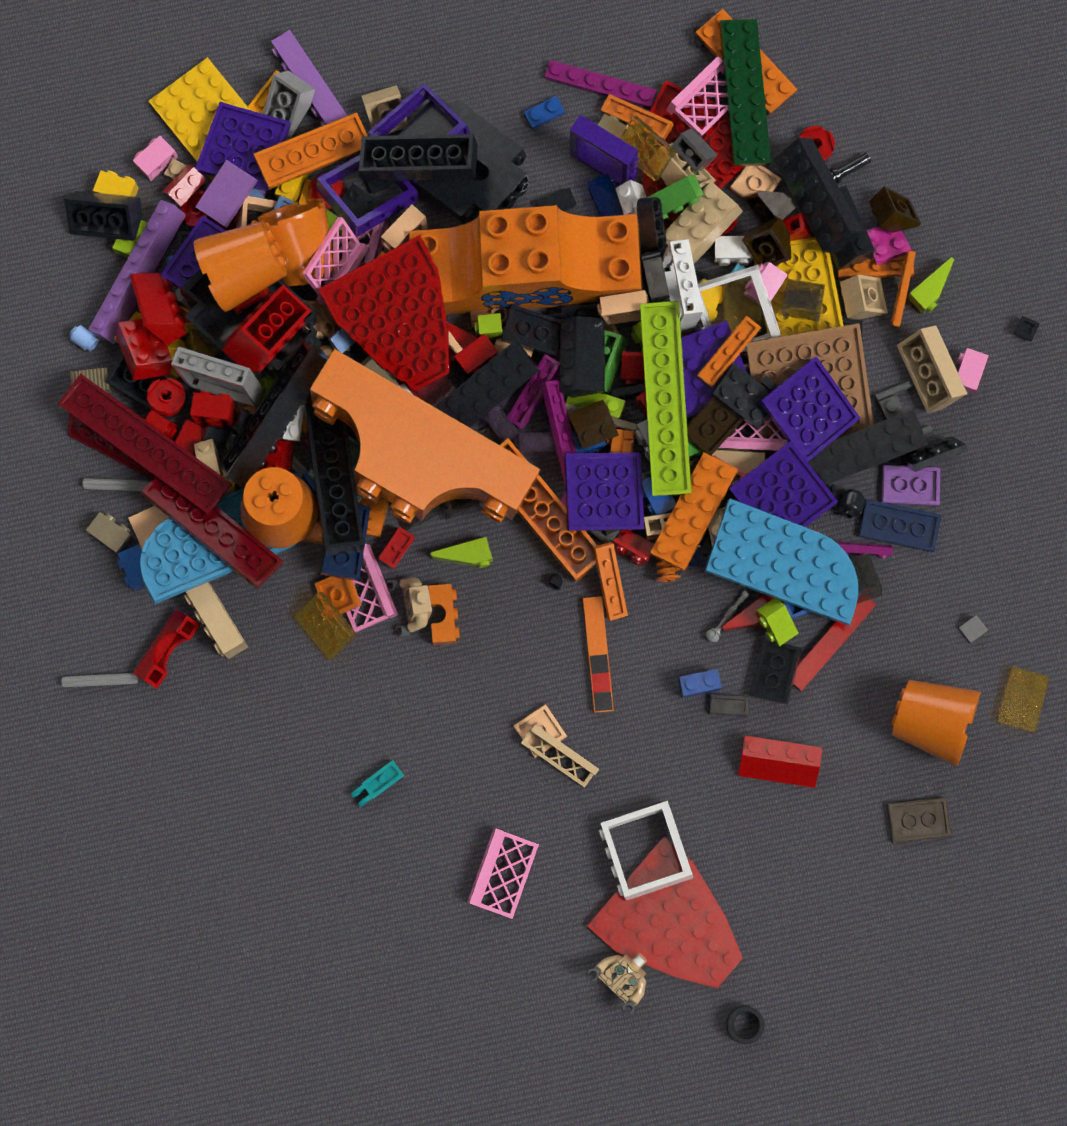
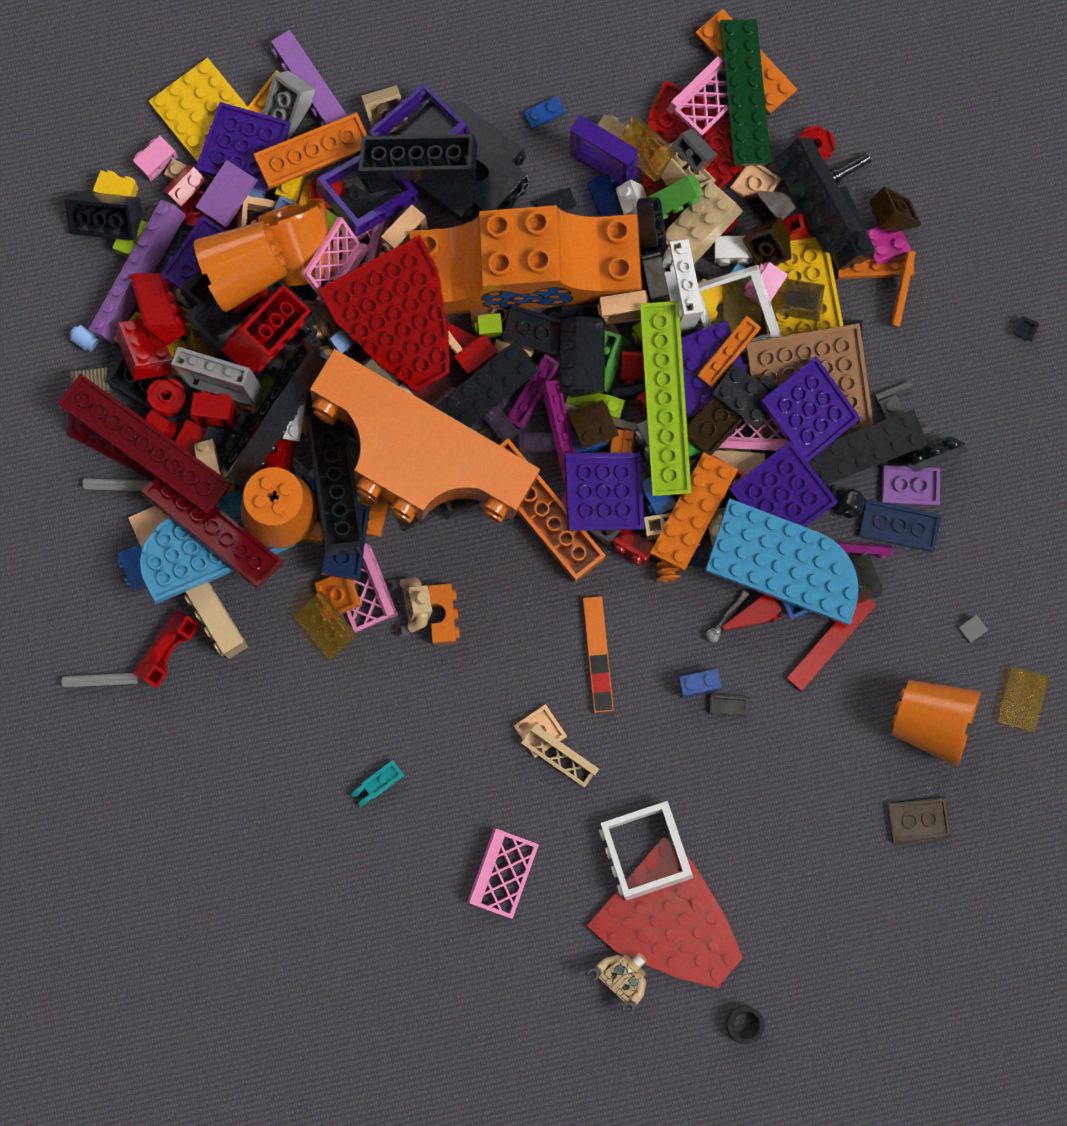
(110, 533): dark tan brick -> none
(396, 547): red hinge -> none
(470, 553): lime slope -> none
(554, 581): black hinge -> none
(600, 84): magenta plate -> none
(610, 581): orange plate -> none
(624, 111): orange plate -> none
(775, 672): black plate -> none
(777, 622): lime brick -> none
(780, 761): red slope -> none
(863, 297): tan slope -> none
(928, 292): lime slope -> none
(931, 369): tan brick -> none
(971, 369): bright pink brick -> none

